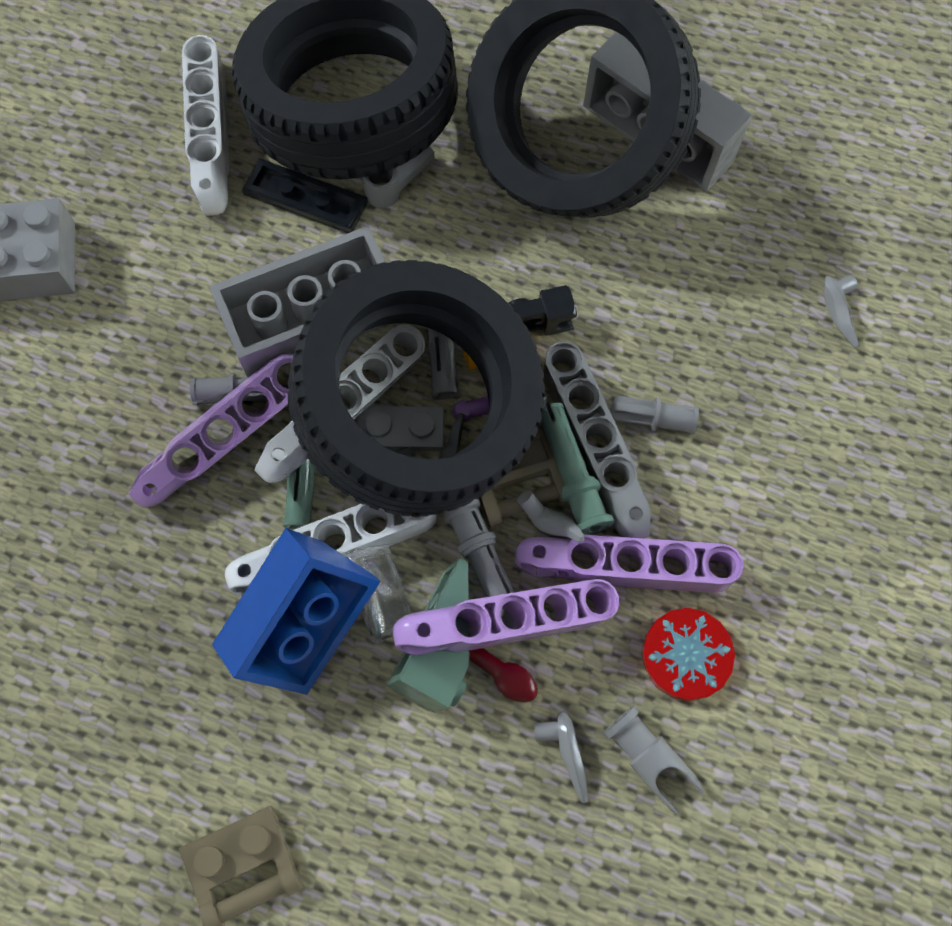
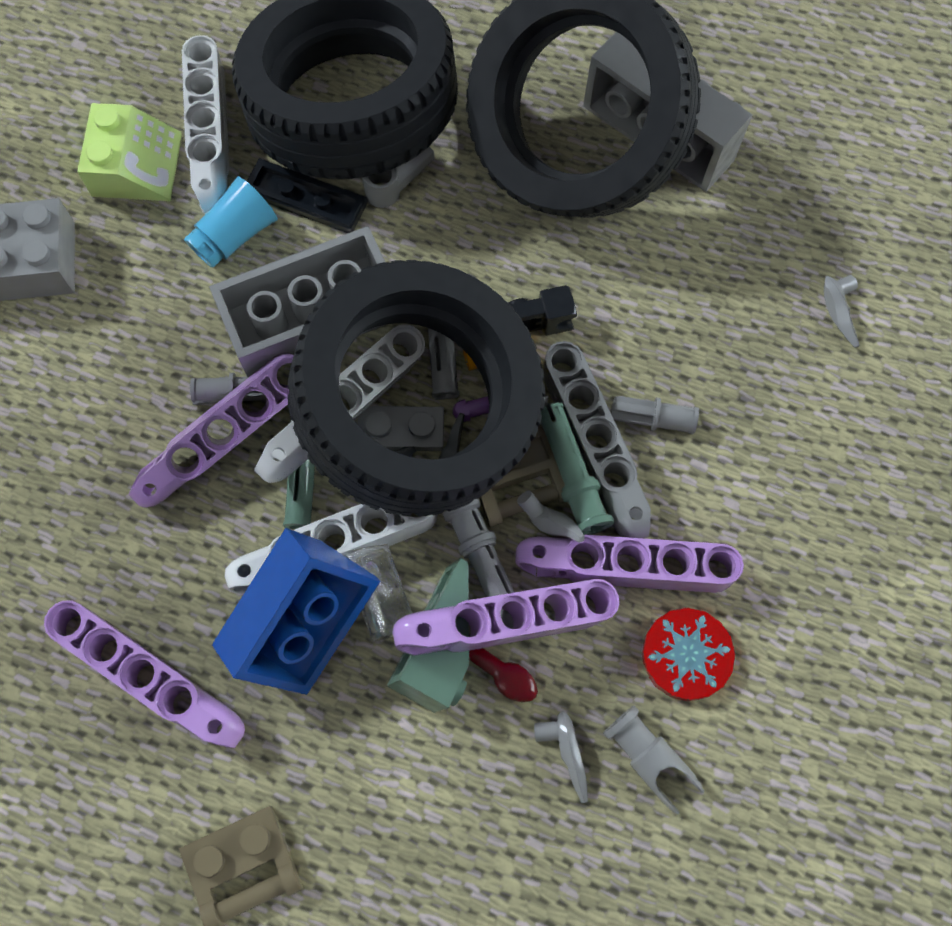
(123, 668): none -> lavender piece
(128, 154): none -> yellowish green slope
(230, 223): none -> medium azure plant

